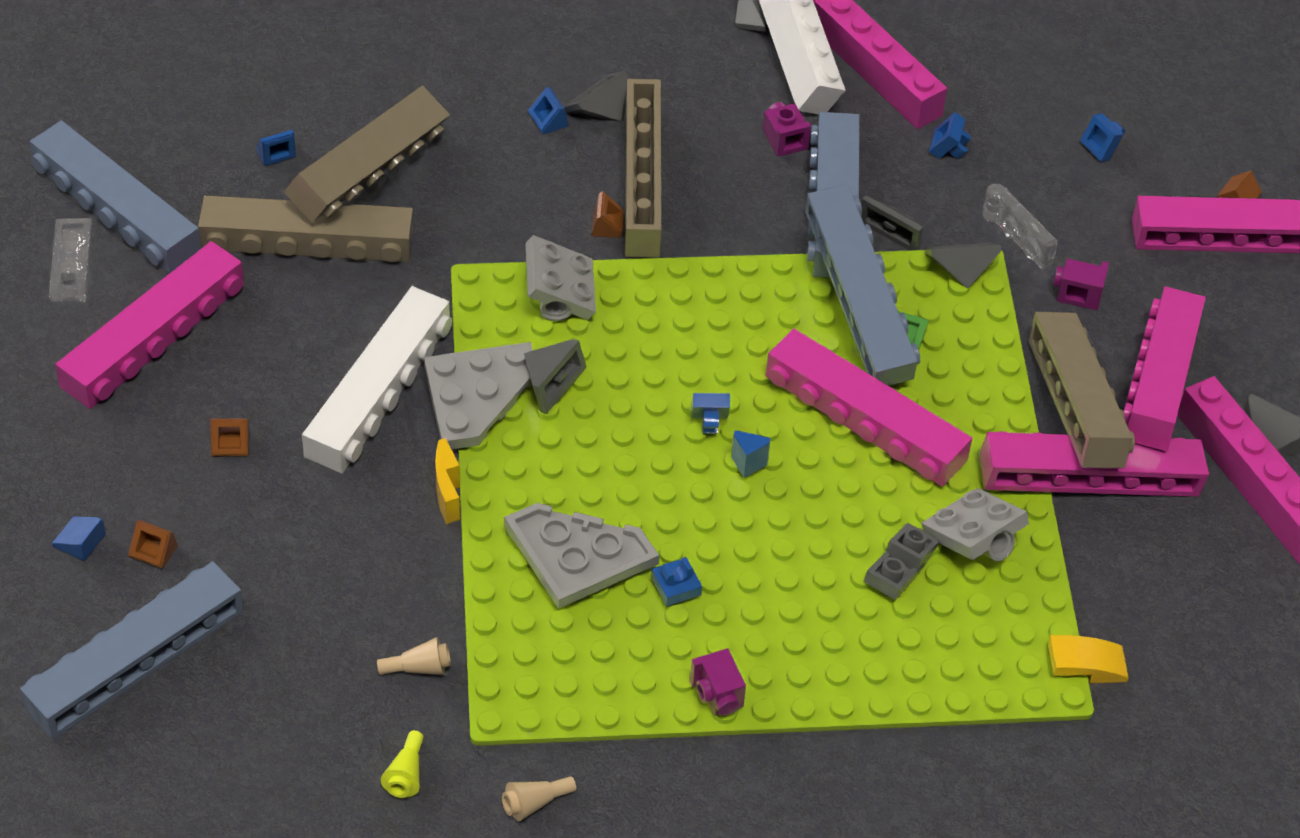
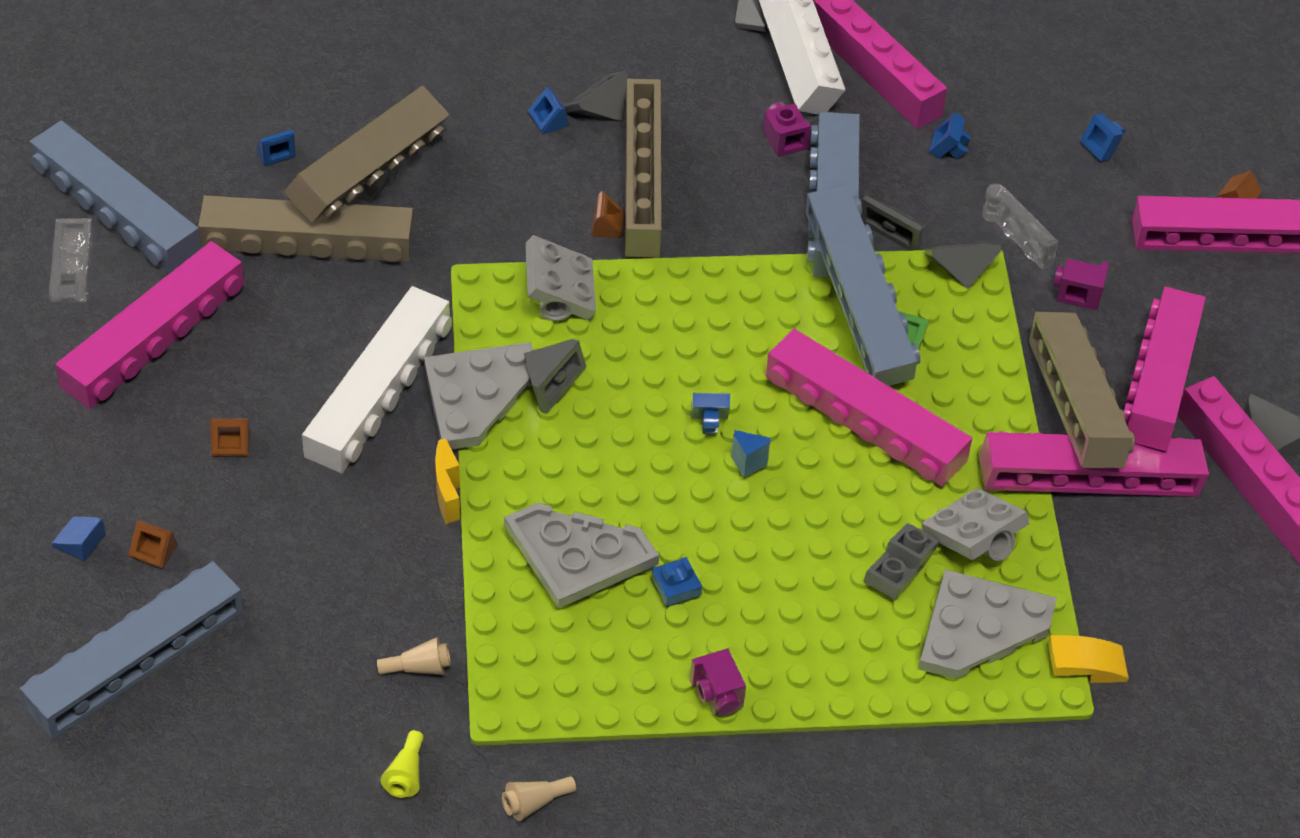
(981, 623): none -> light grey plate

